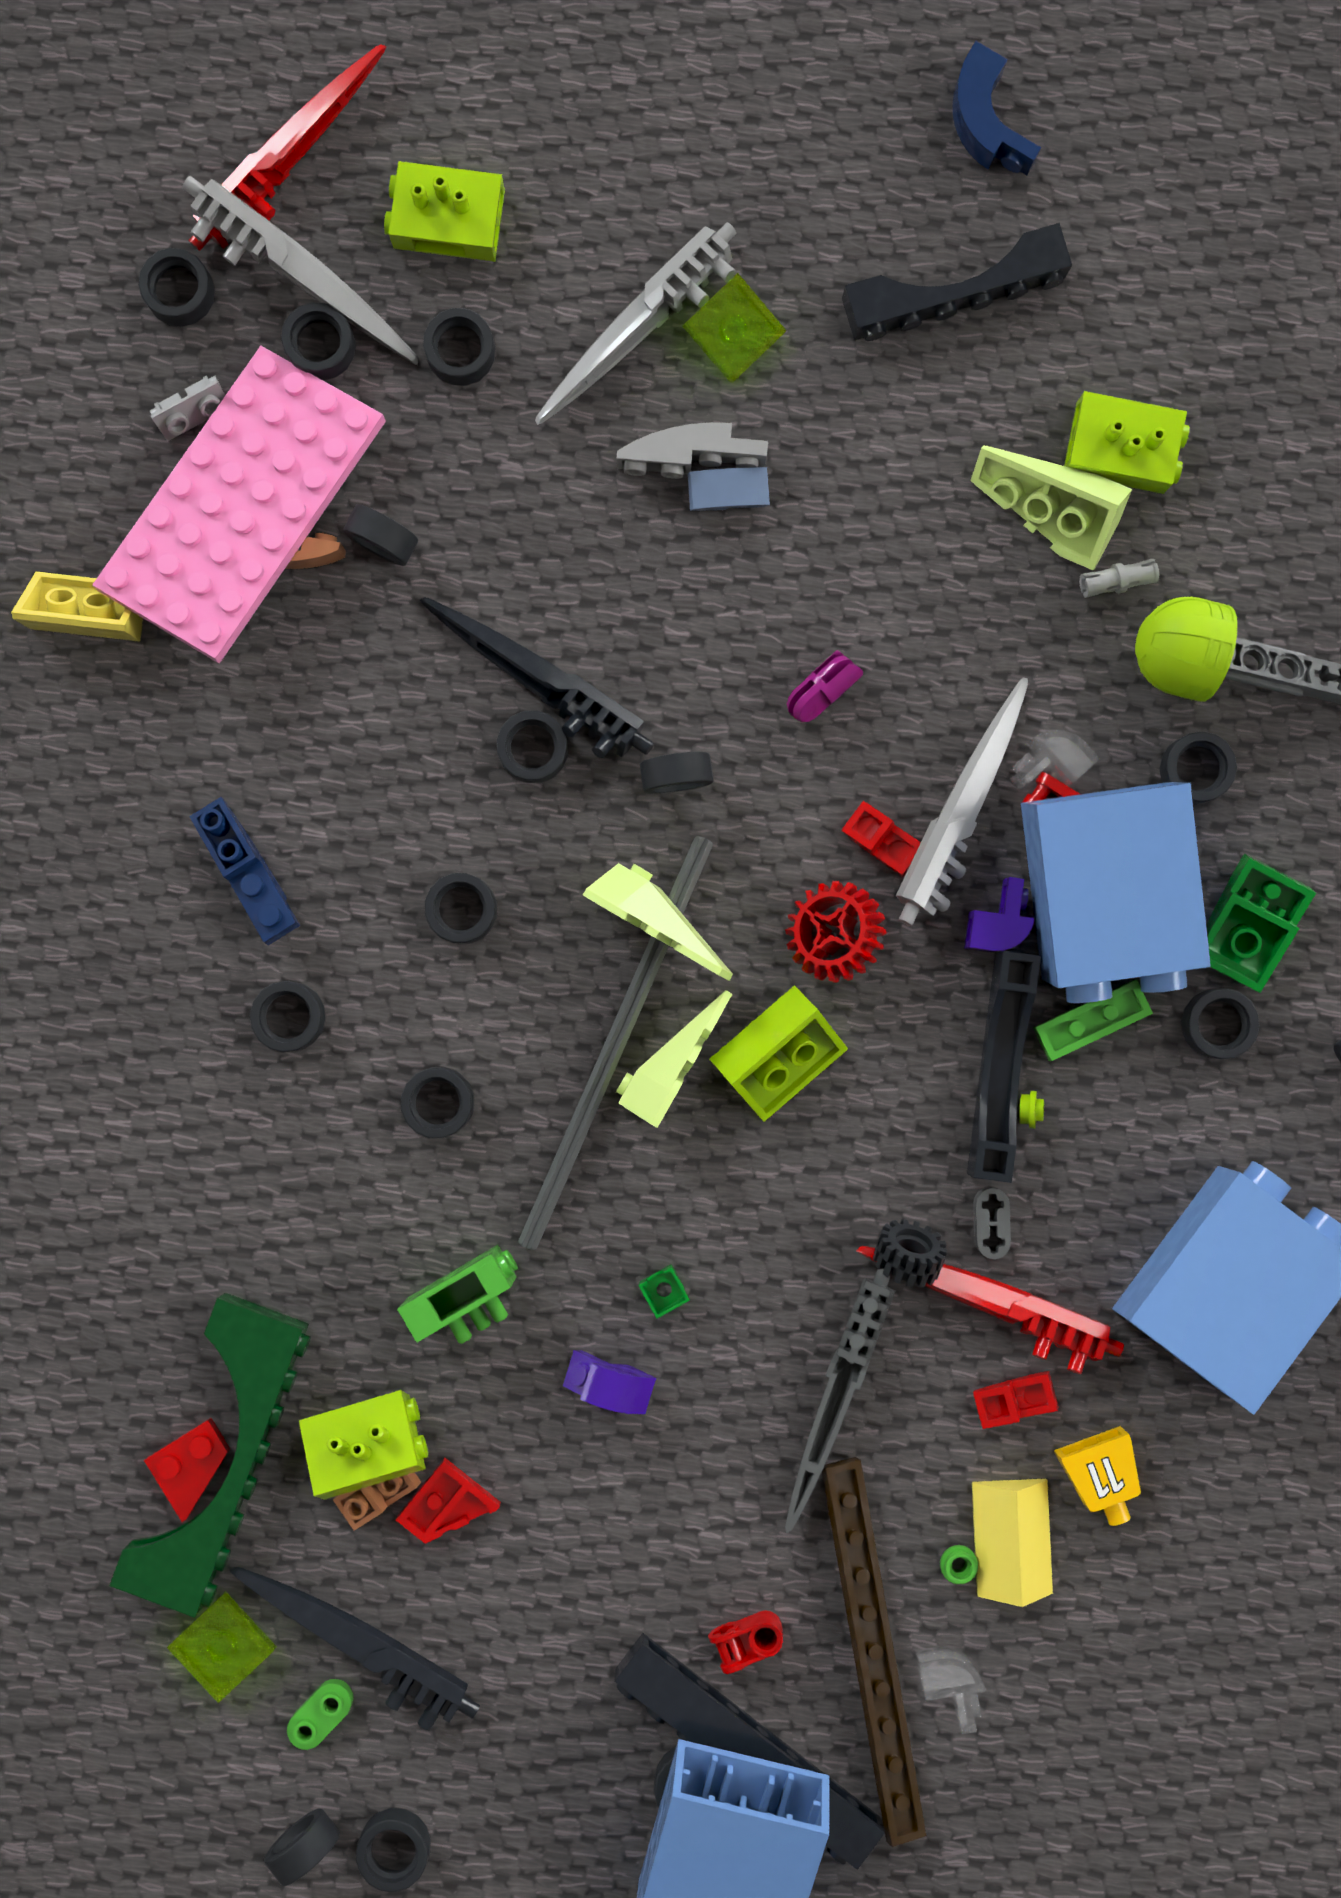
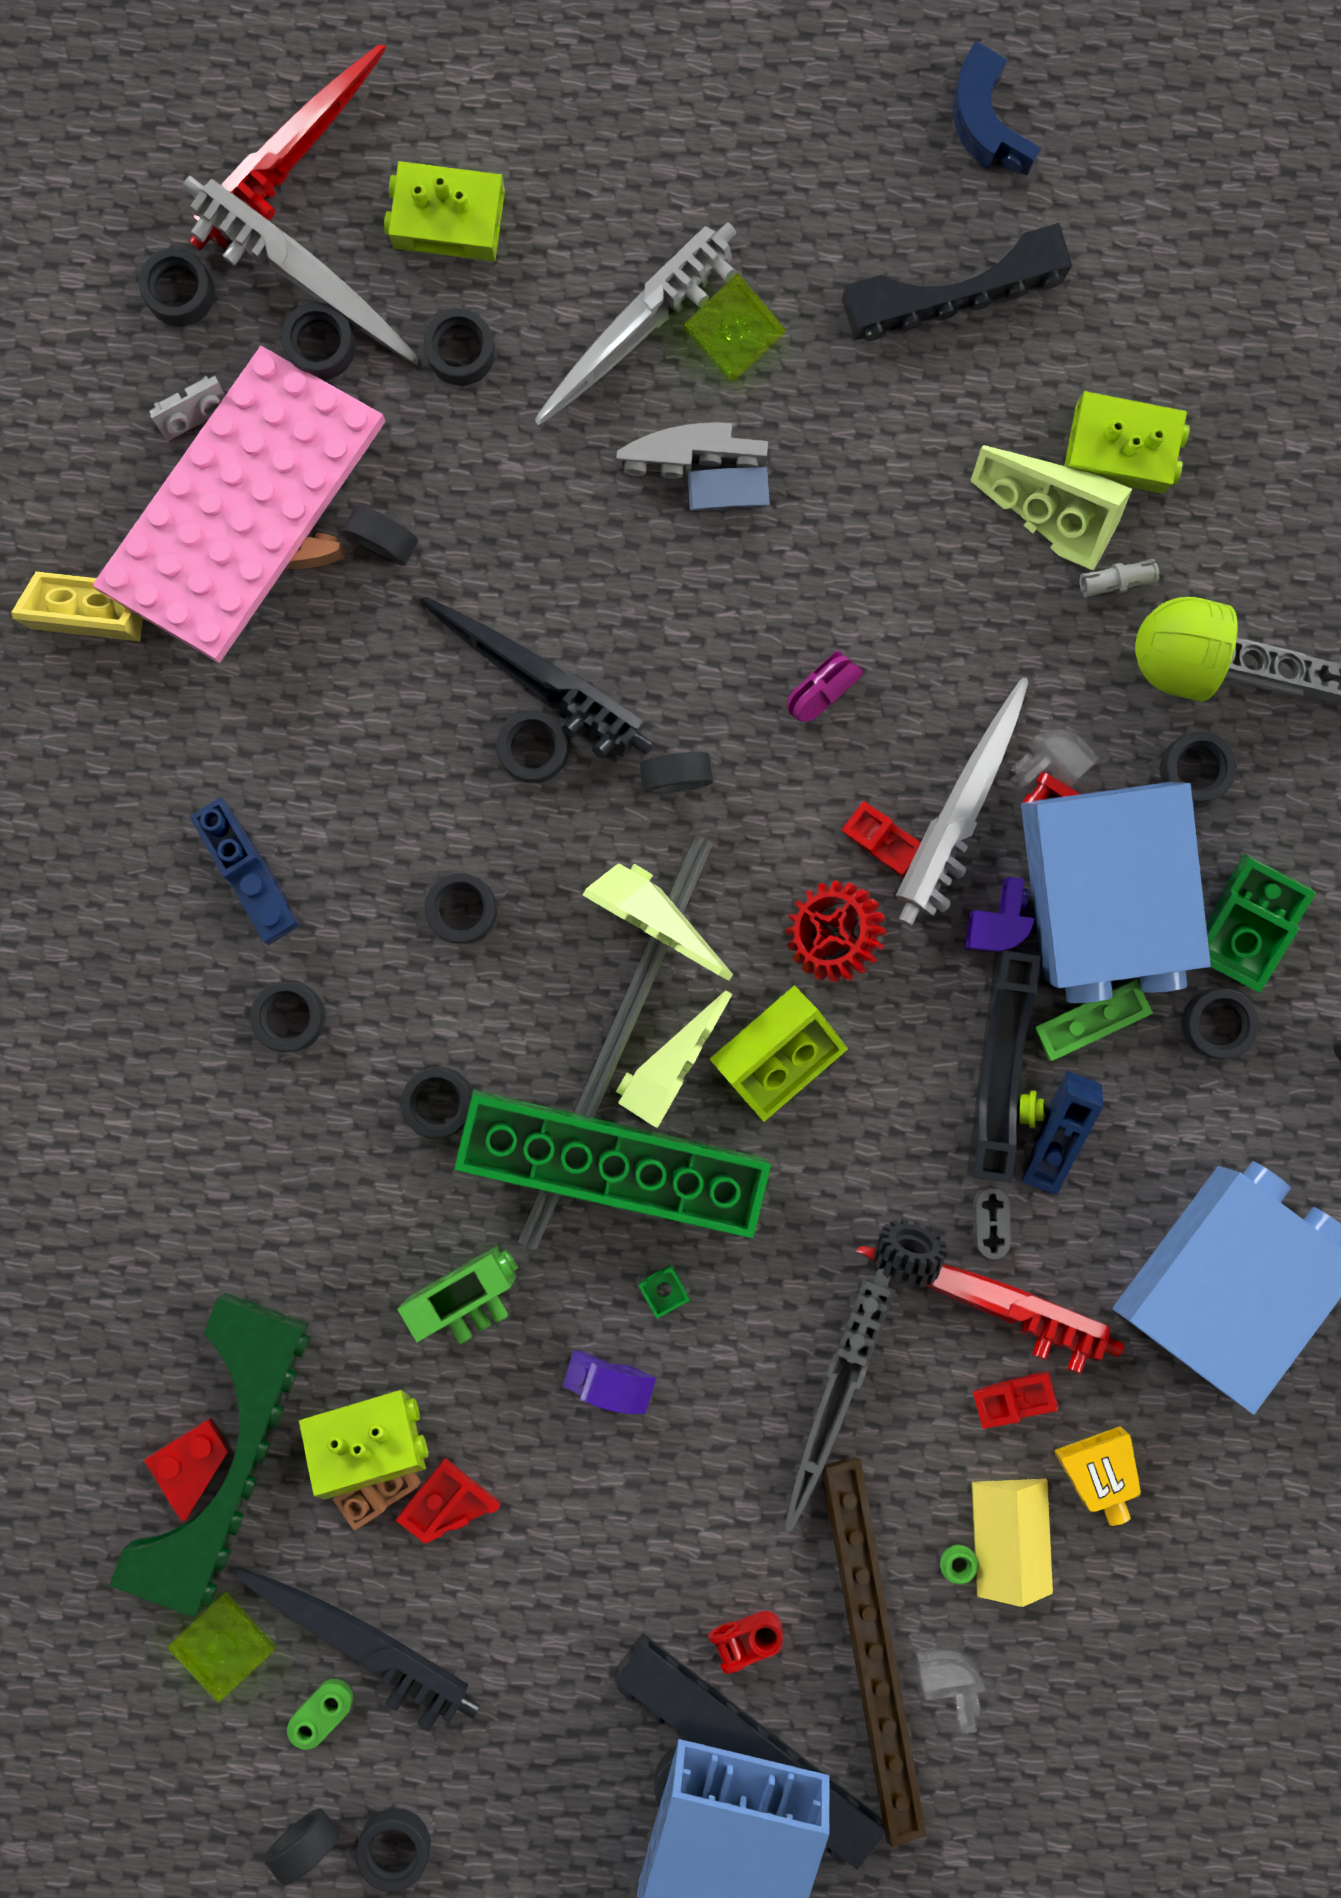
(612, 1164): none -> green brick
(1063, 1132): none -> dark blue slope

